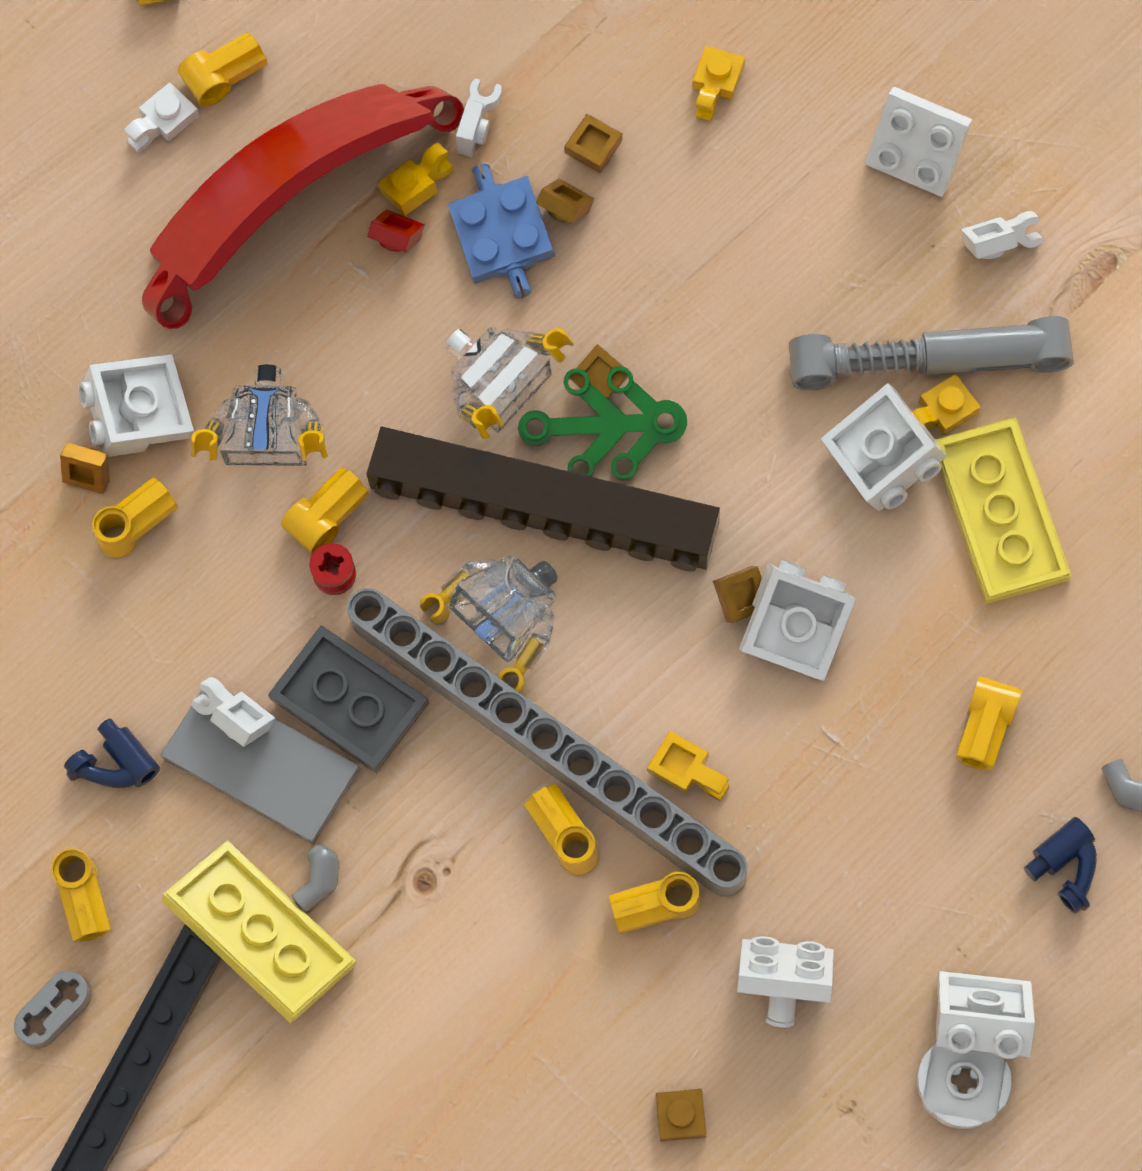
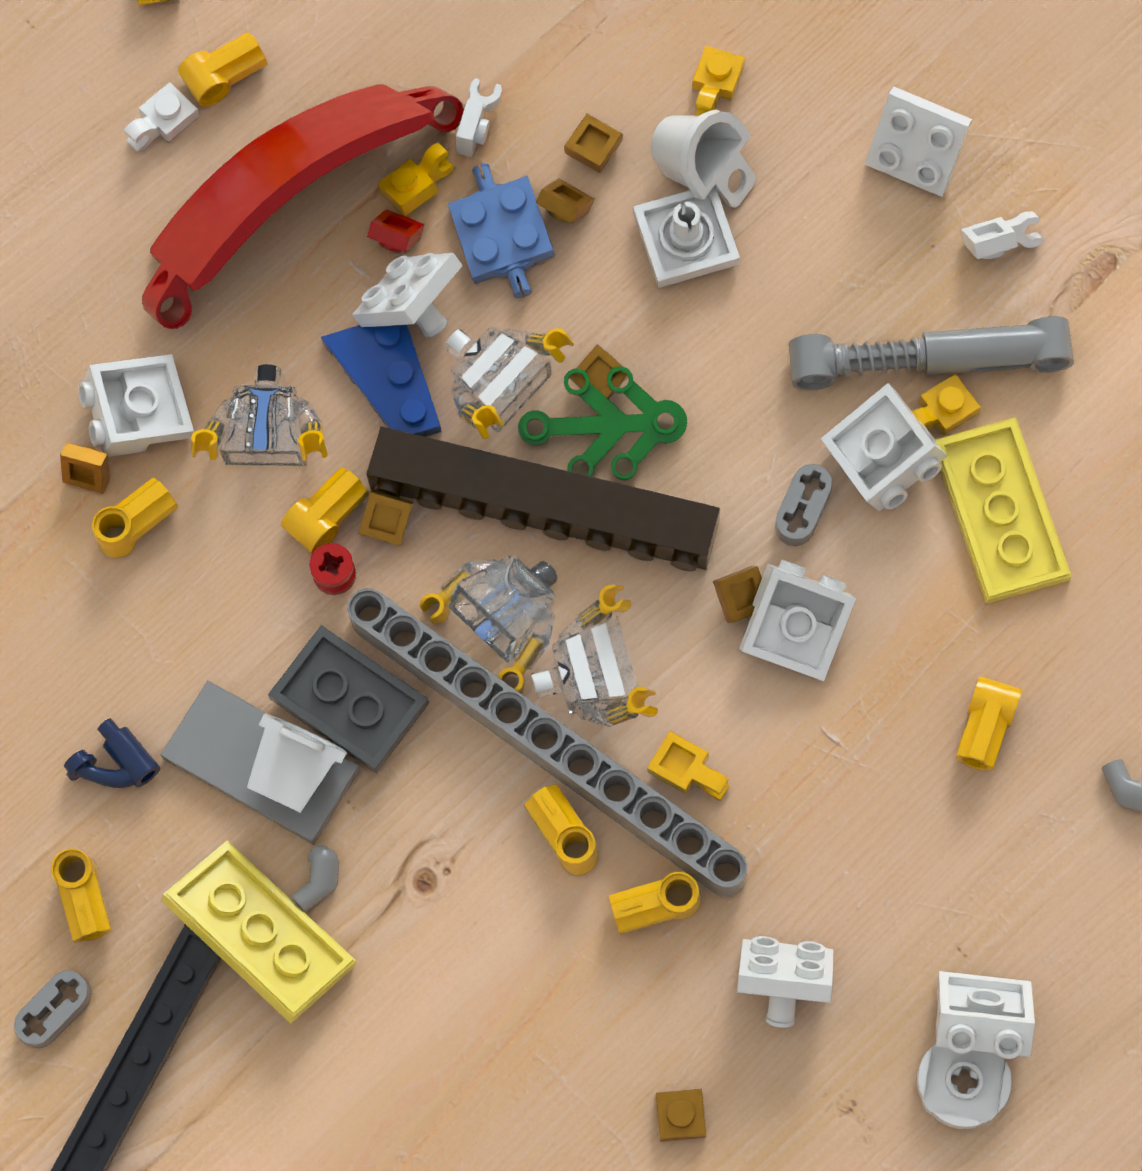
(235, 715): white plate -> none
(291, 762): none -> white container
(385, 517): none -> pearl gold plate
(388, 374): none -> blue wing
(408, 293): none -> white plate
(595, 667): none -> torso
(686, 236): none -> white plate
(704, 153): none -> white container
(812, 509): none -> light grey beam
(1057, 851): dark blue plant -> none

